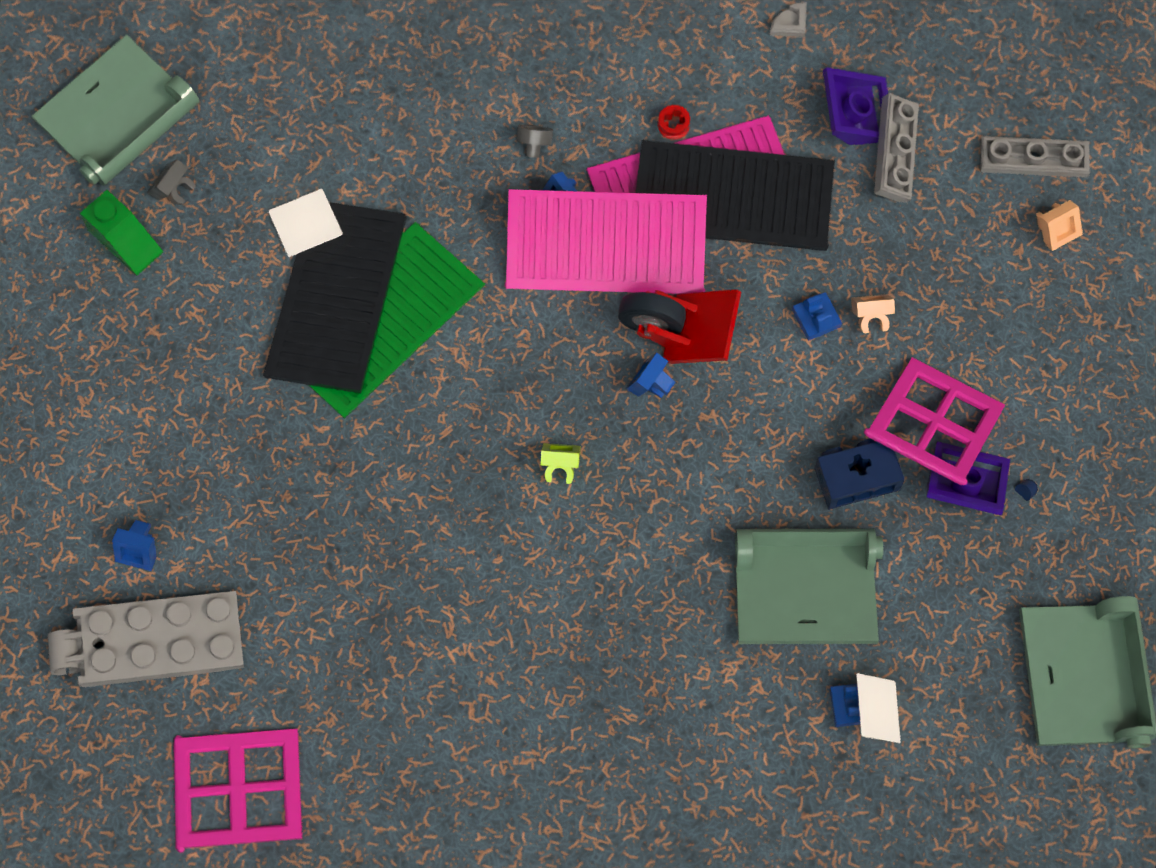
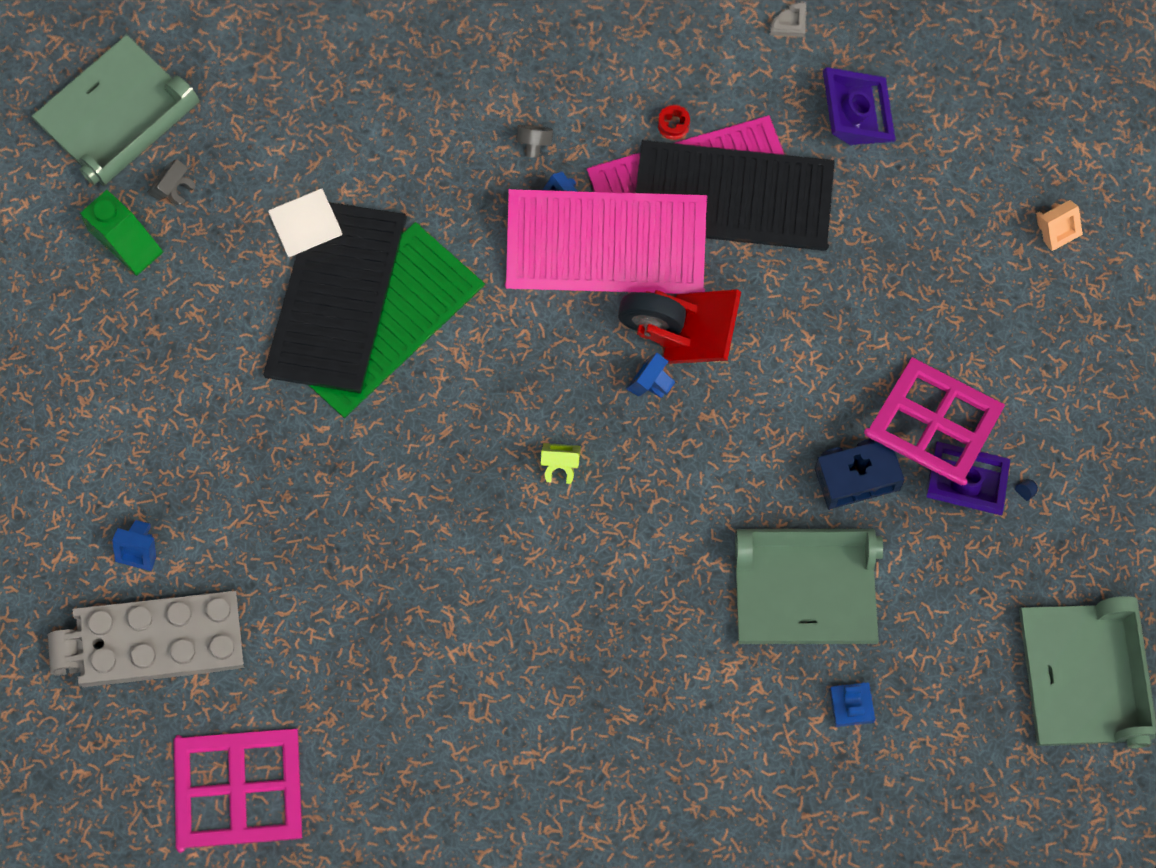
(816, 316): blue tile -> none
(873, 307): light nougat tile -> none
(878, 708): white sticker -> none
(896, 148): light grey tile -> none
(1015, 157): light grey tile -> none

